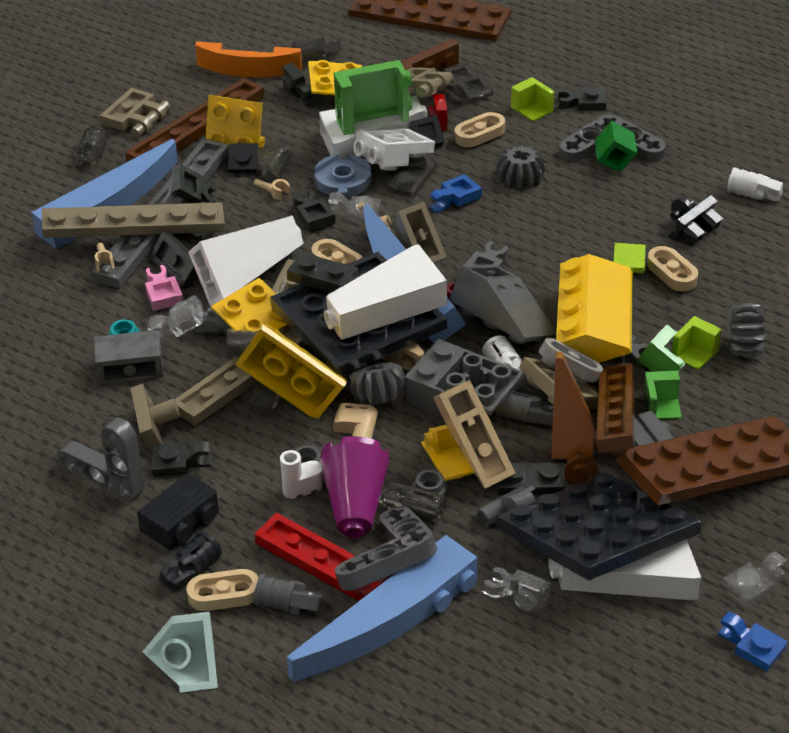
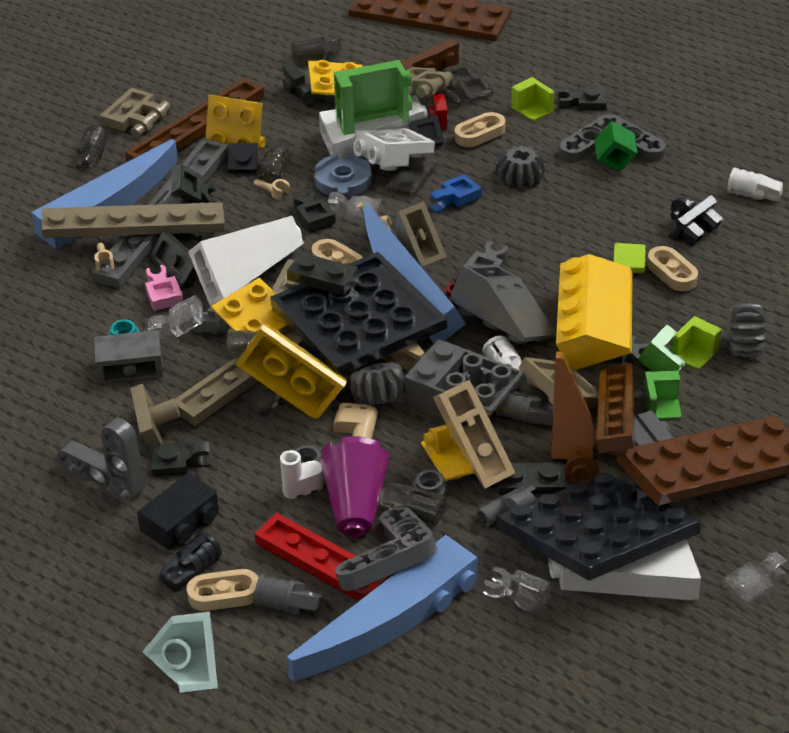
(246, 63): orange slope -> none
(387, 294): white slope -> none
(582, 367): light grey plate -> none
(754, 644): blue plate -> none

